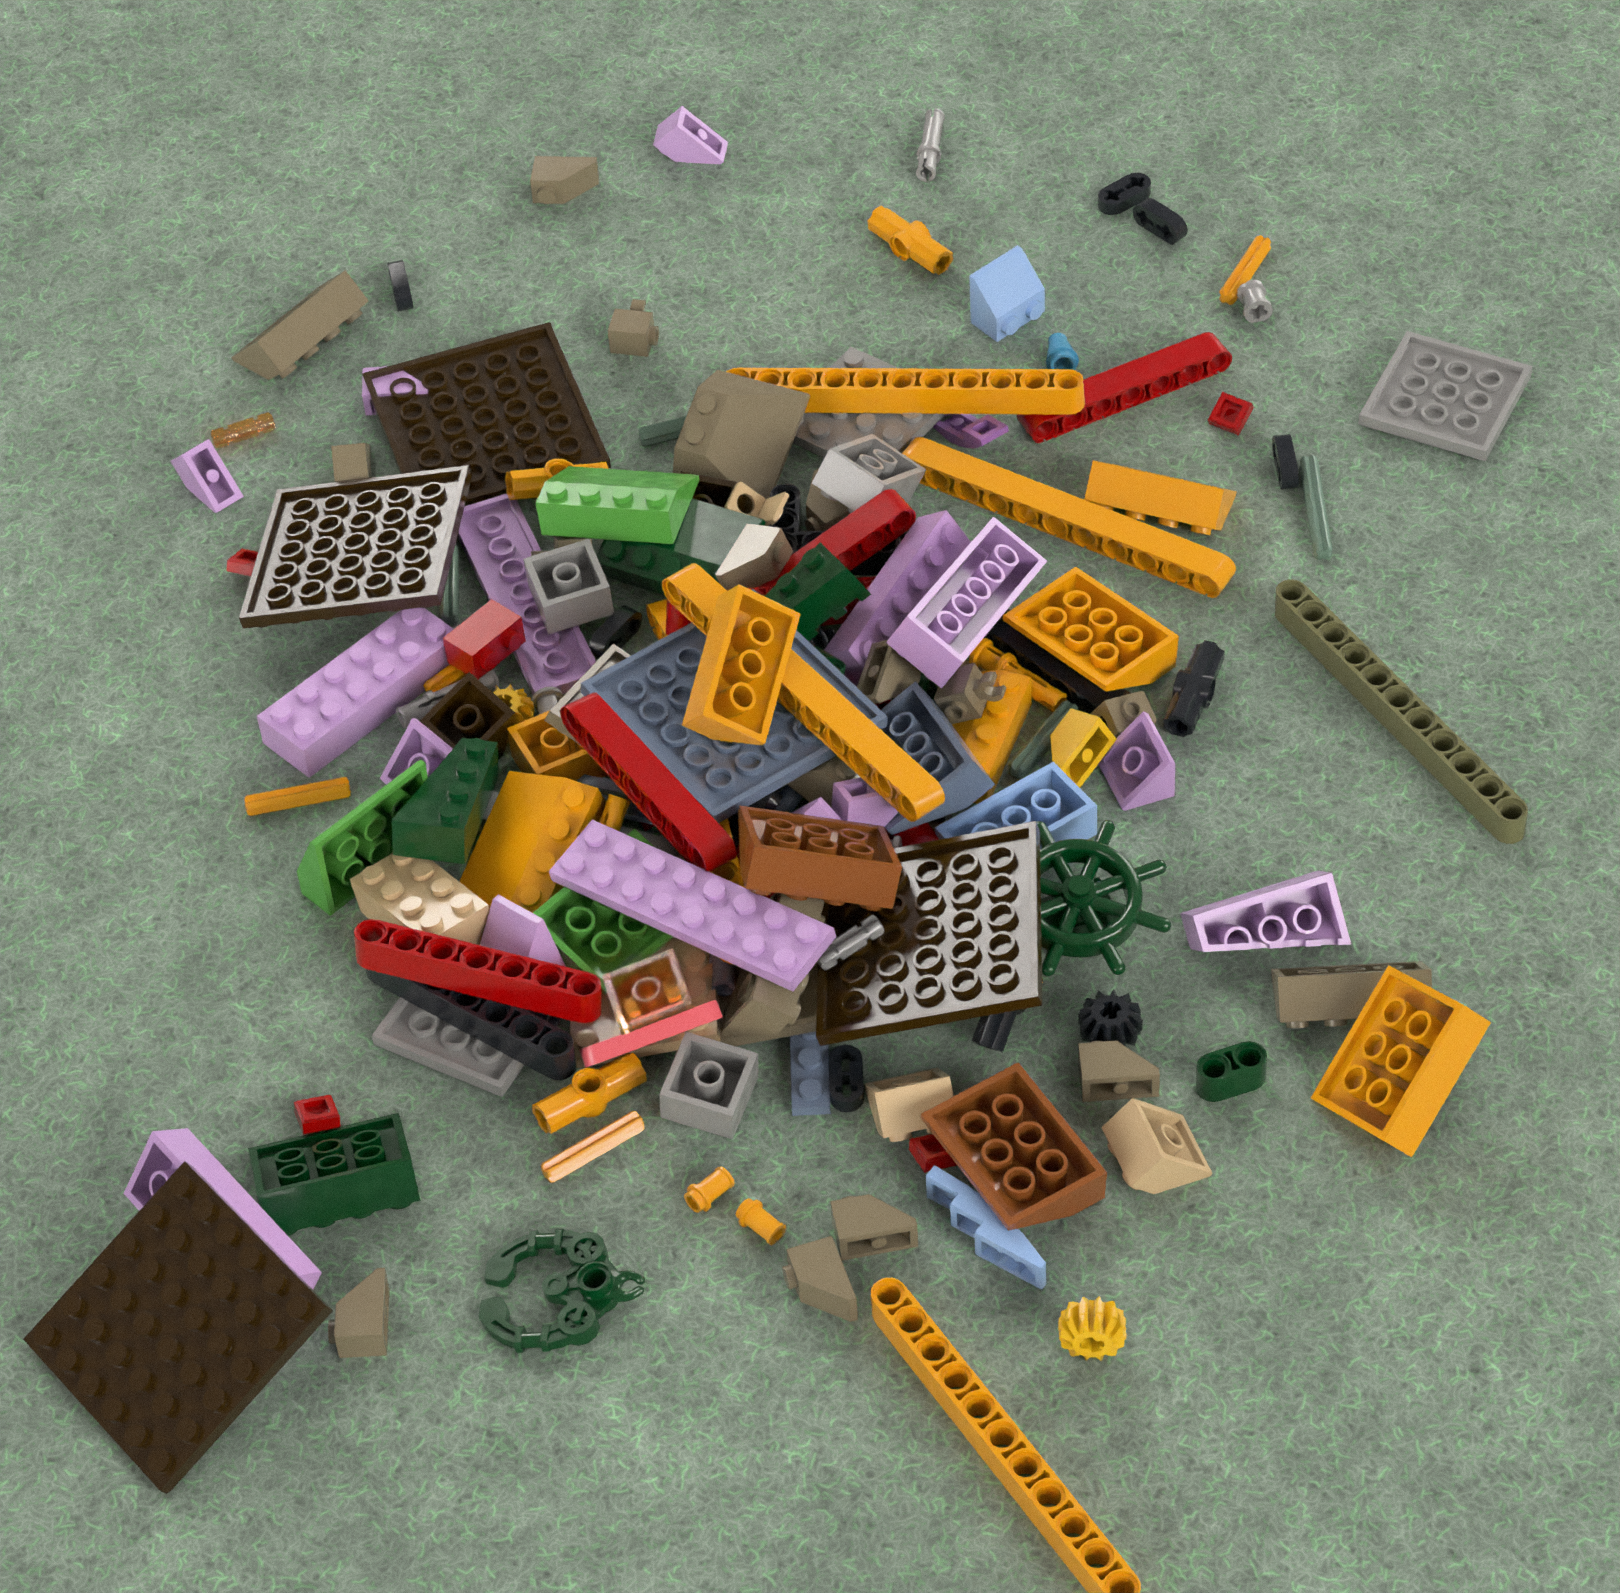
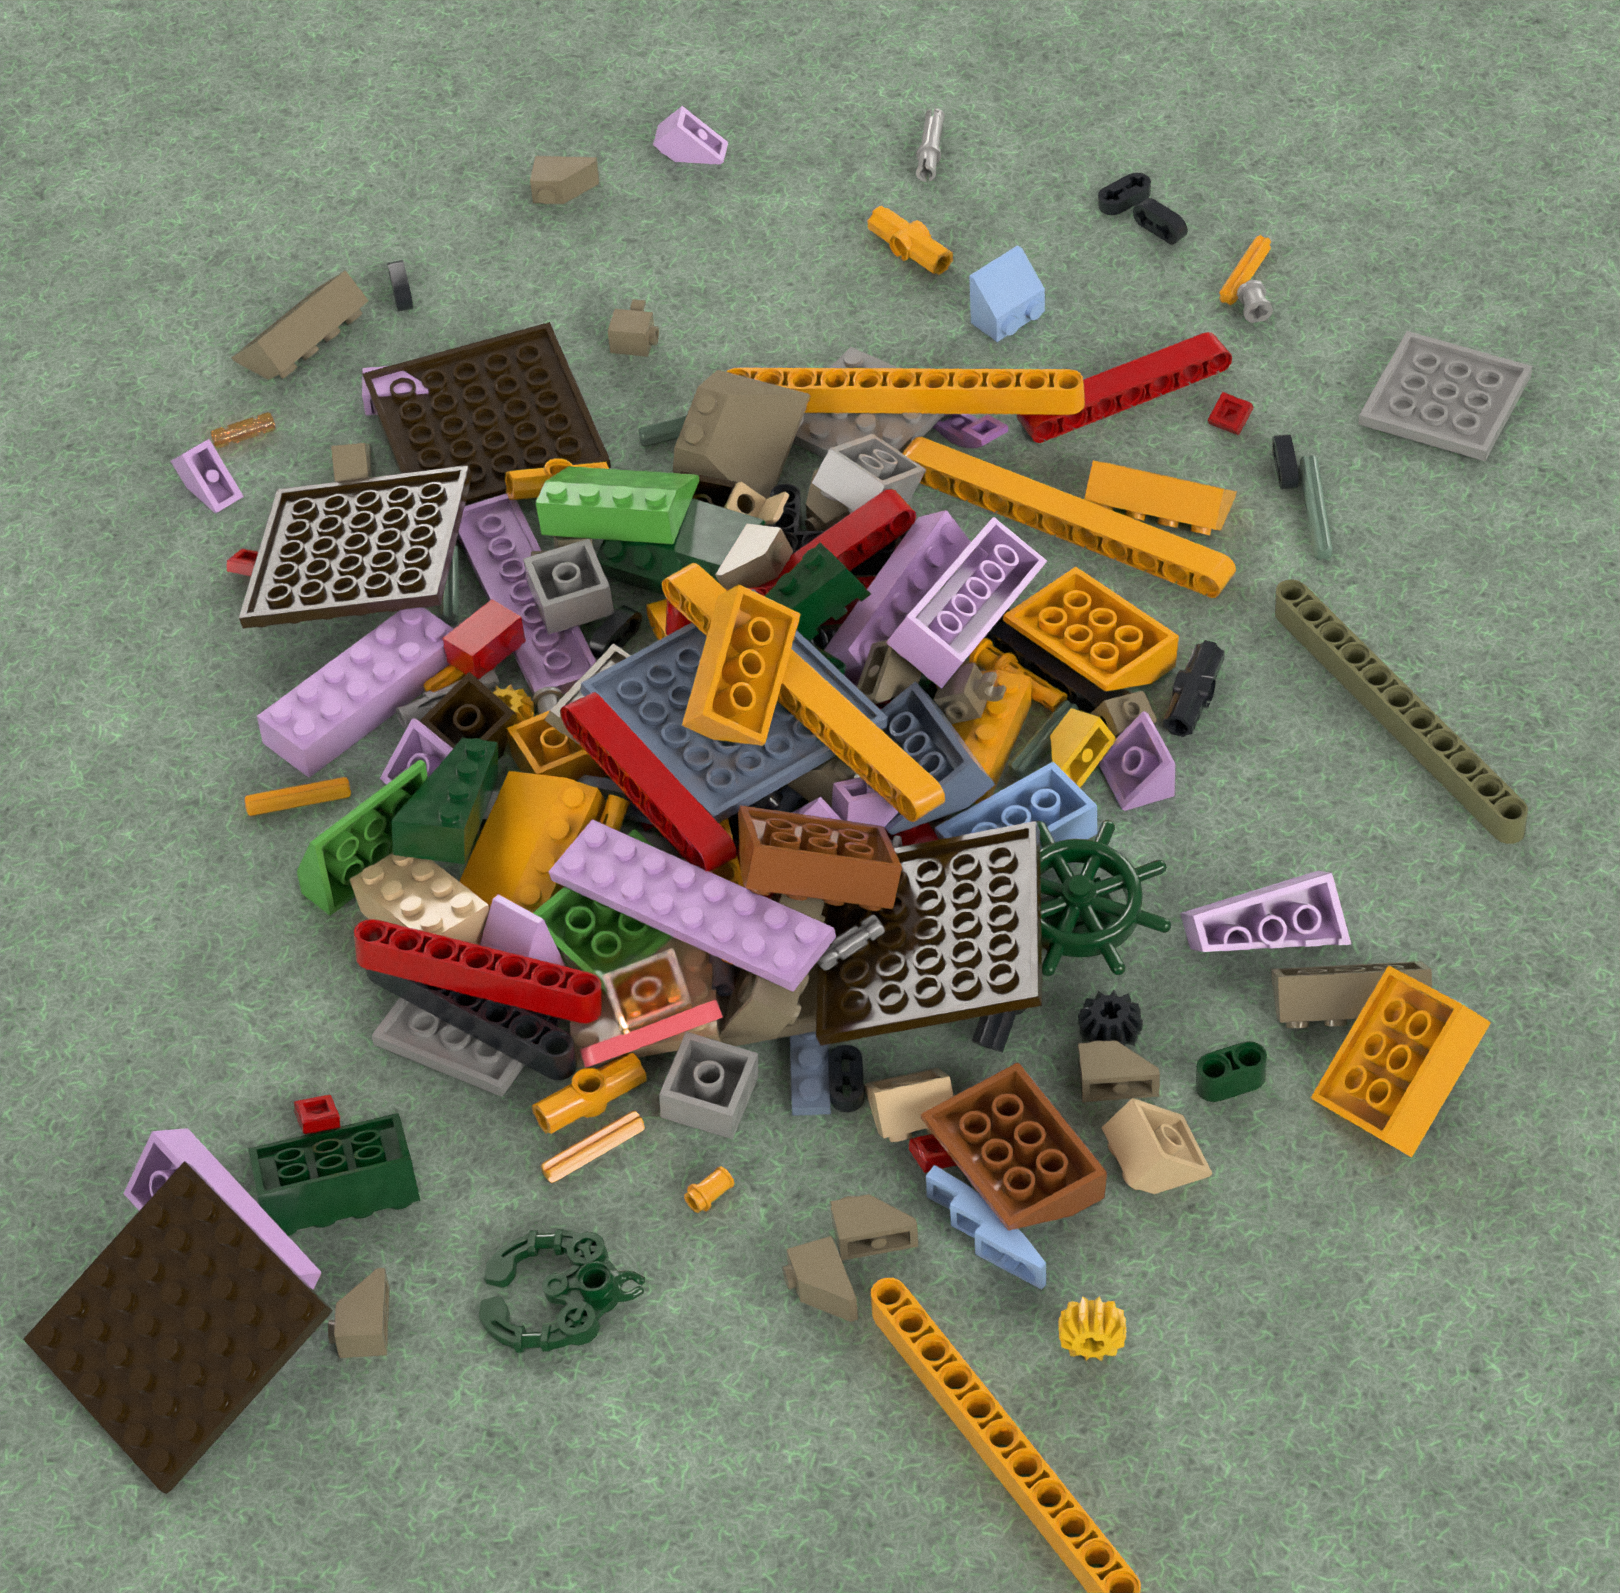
(760, 1221): light orange pin -> none
(1060, 353): dark azure cone -> none

